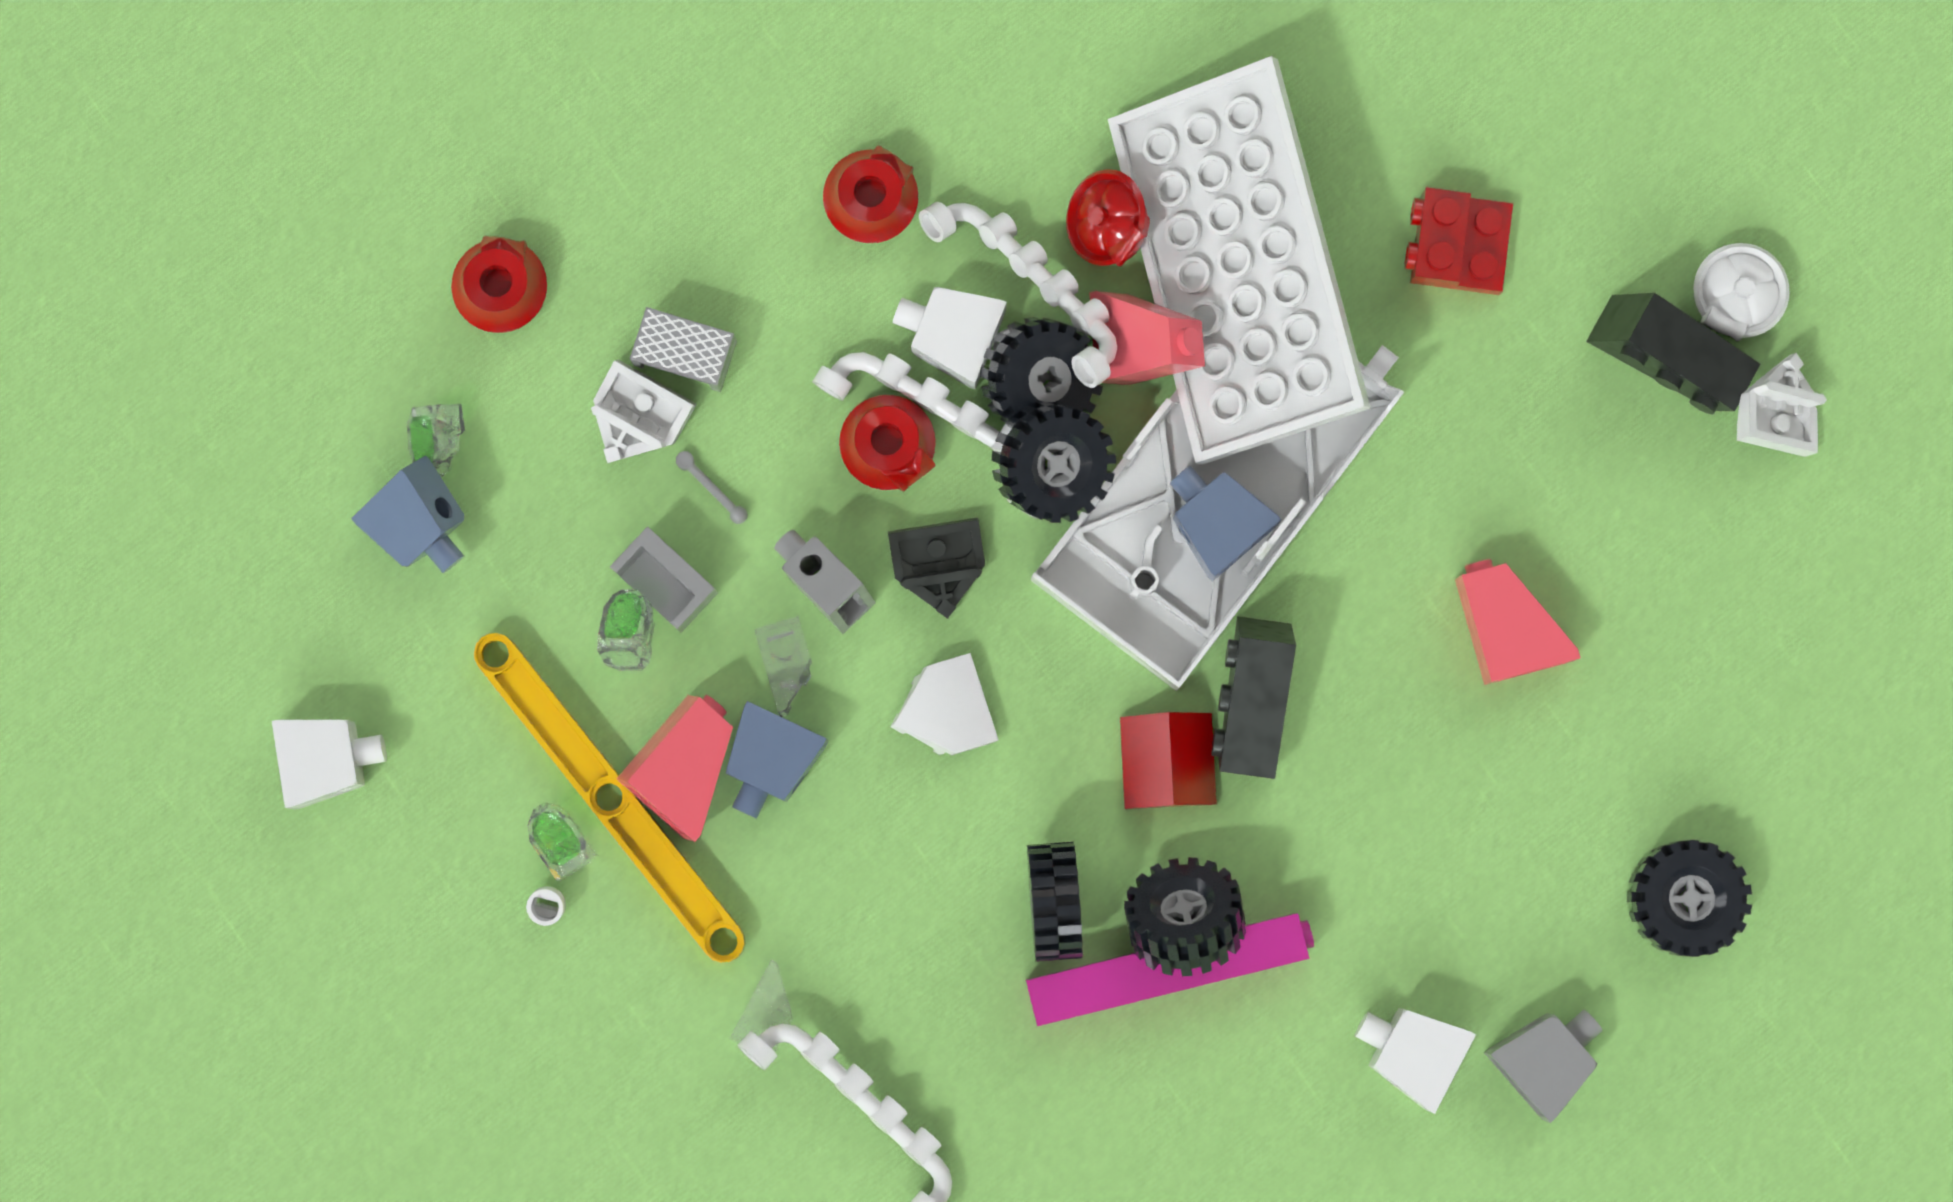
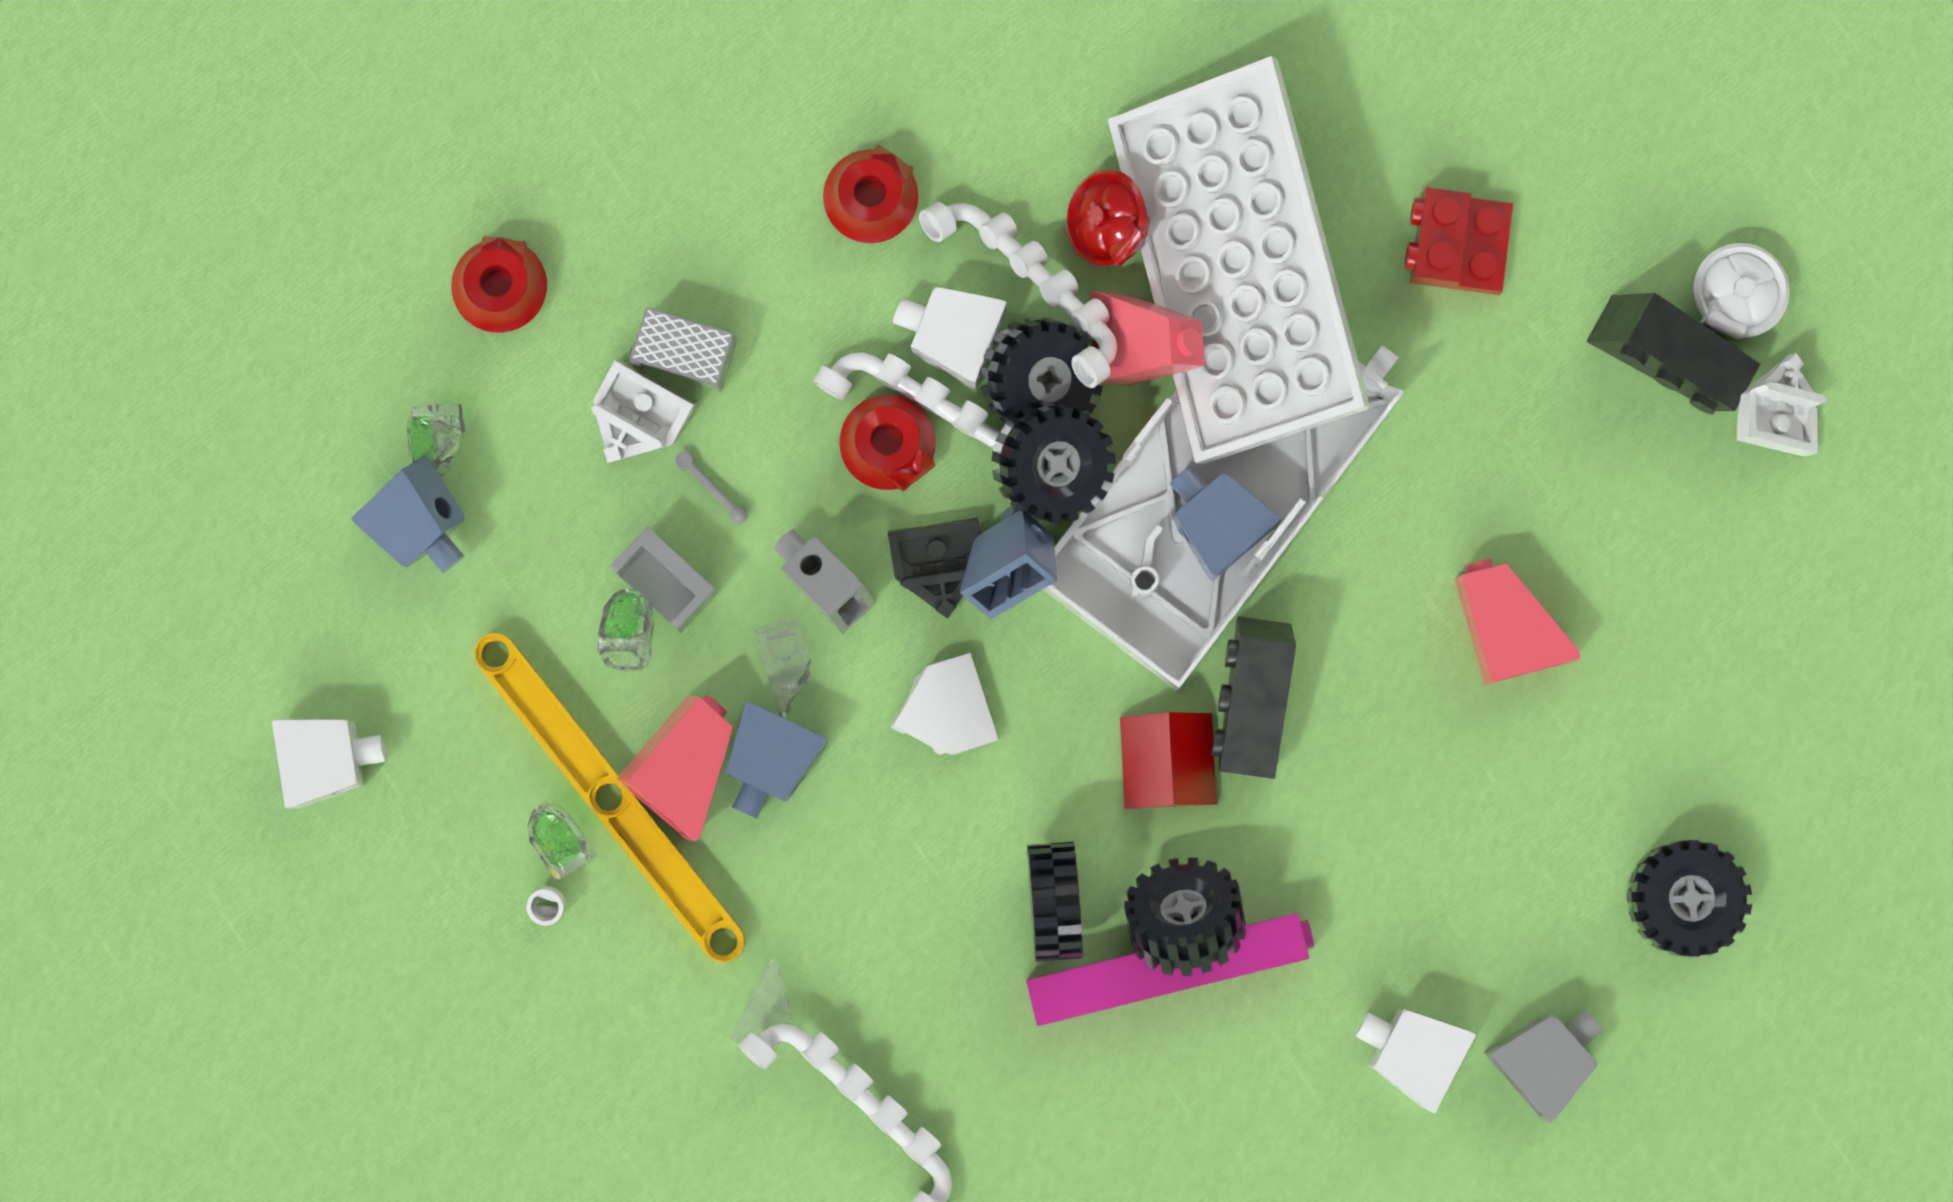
(1009, 563): none -> sand blue torso

